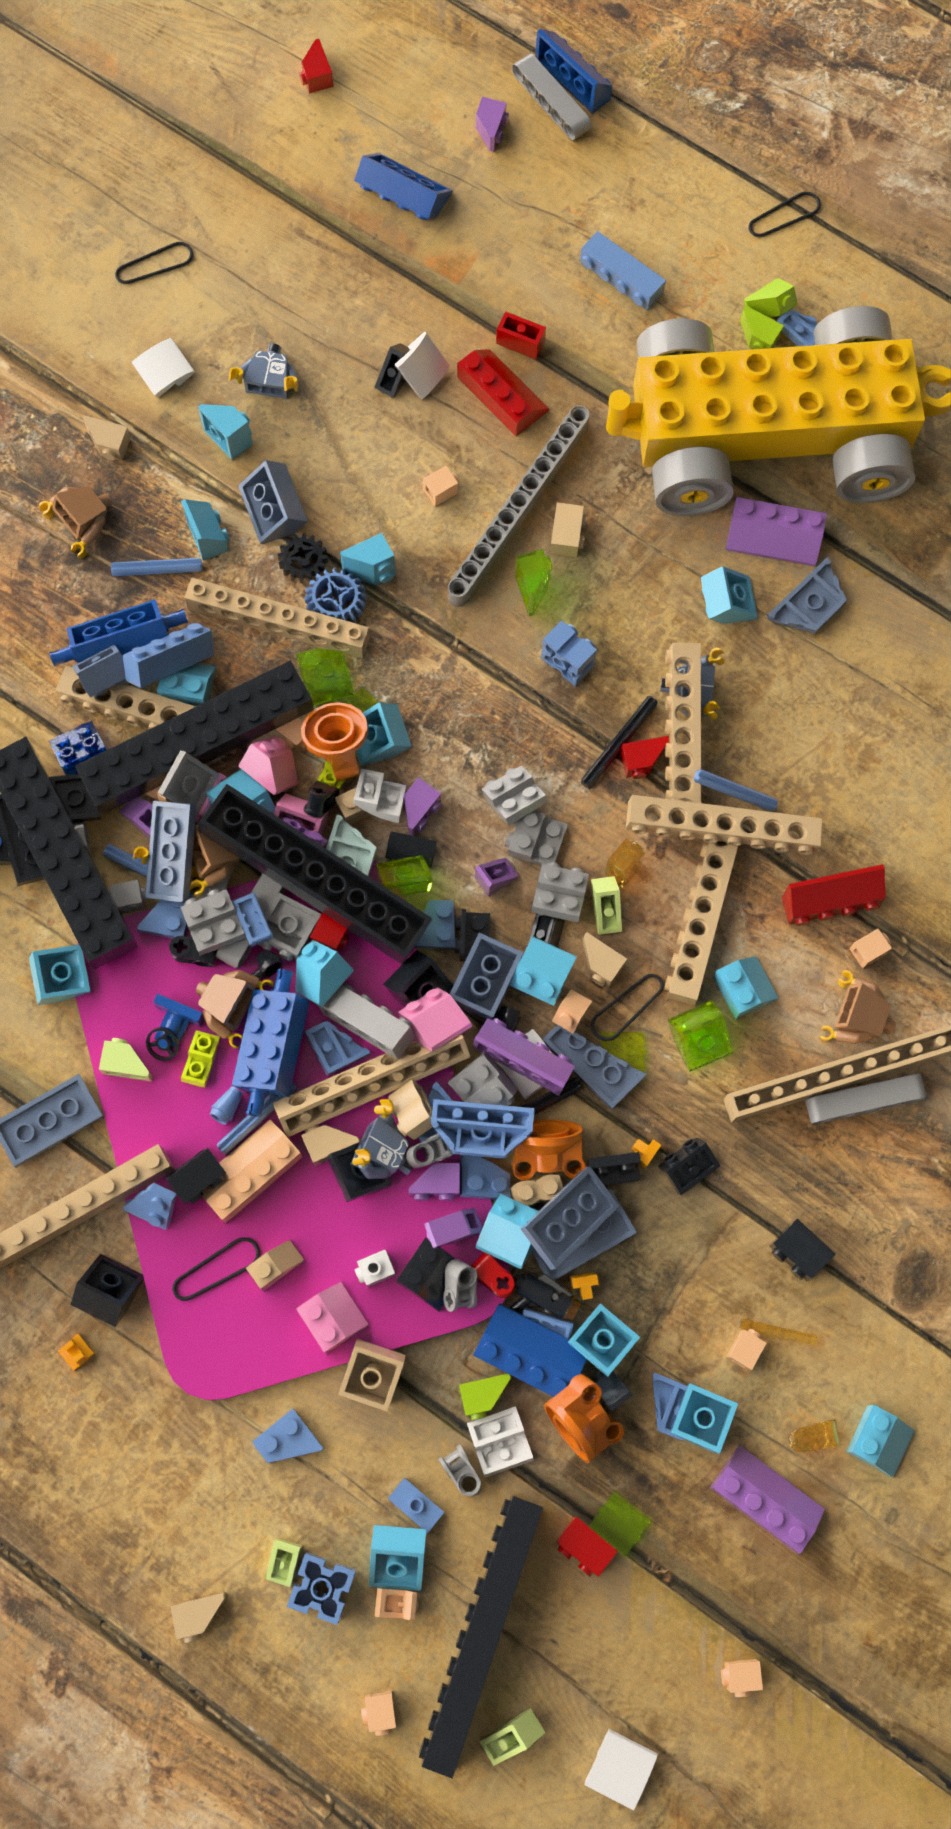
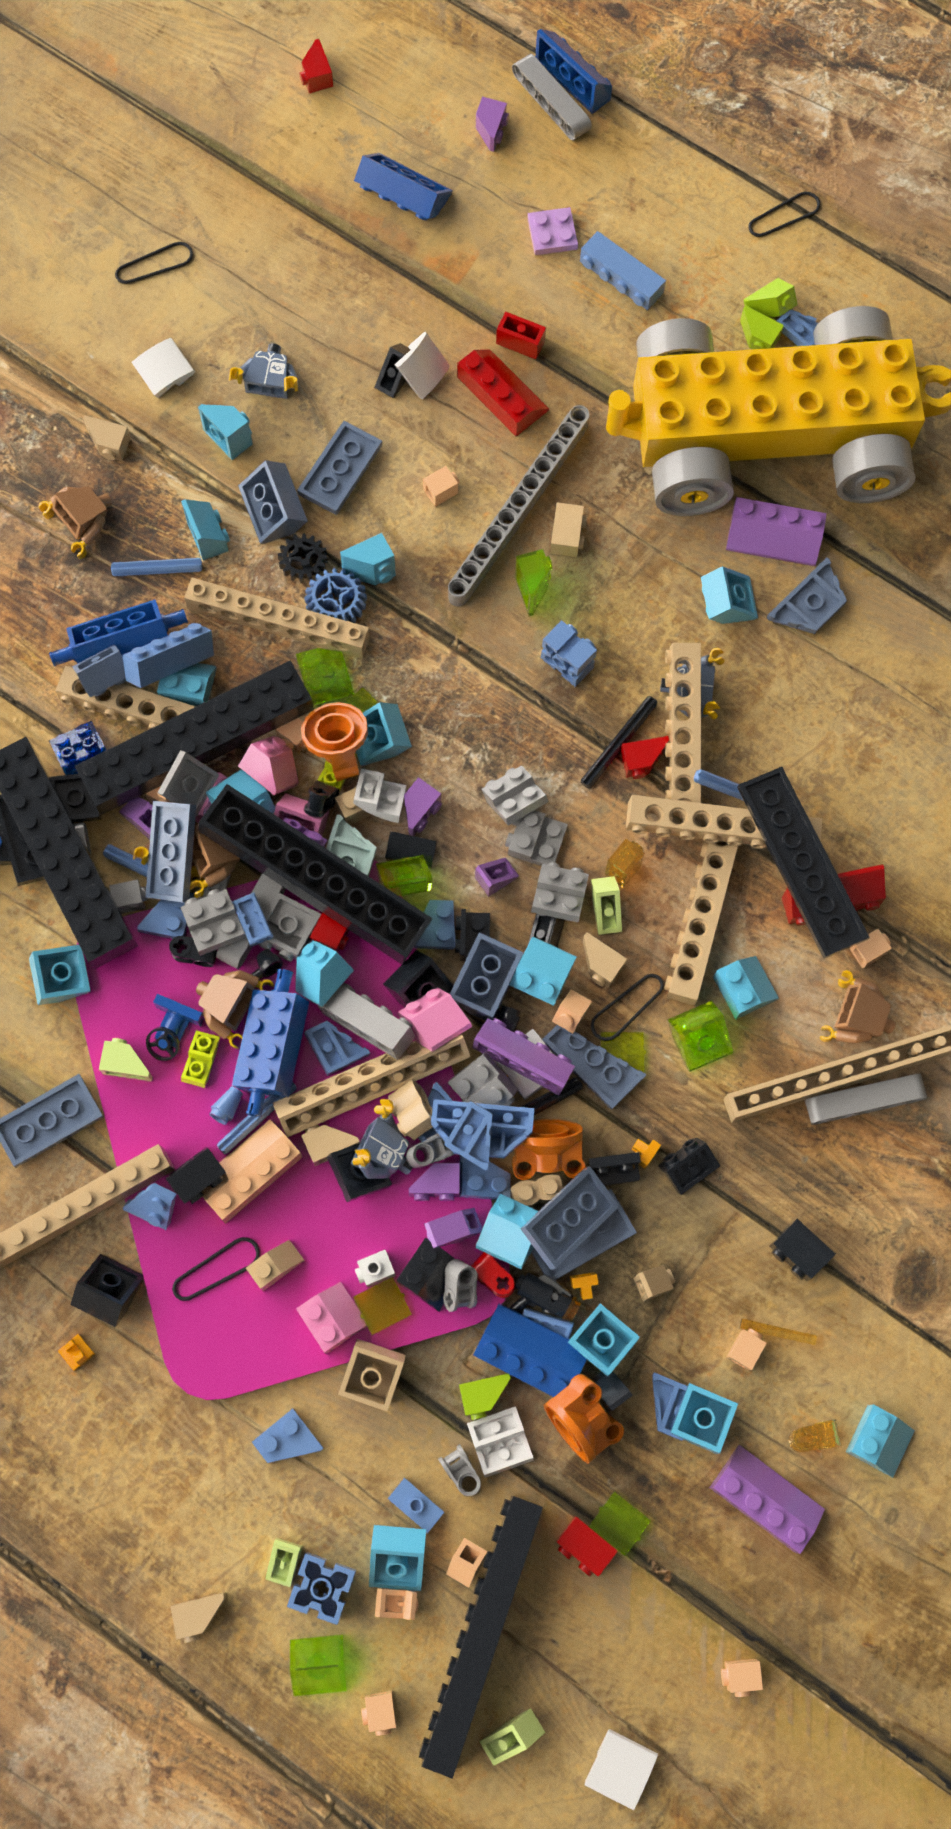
(317, 1665): none -> clear neon green slope
(339, 467): none -> sand blue plate
(382, 1306): none -> clear neon green piece
(466, 1562): none -> light nougat brick
(472, 1135): none -> medium blue wing
(552, 231): none -> lavender plate
(654, 1282): none -> tan slope
(803, 862): none -> black plate

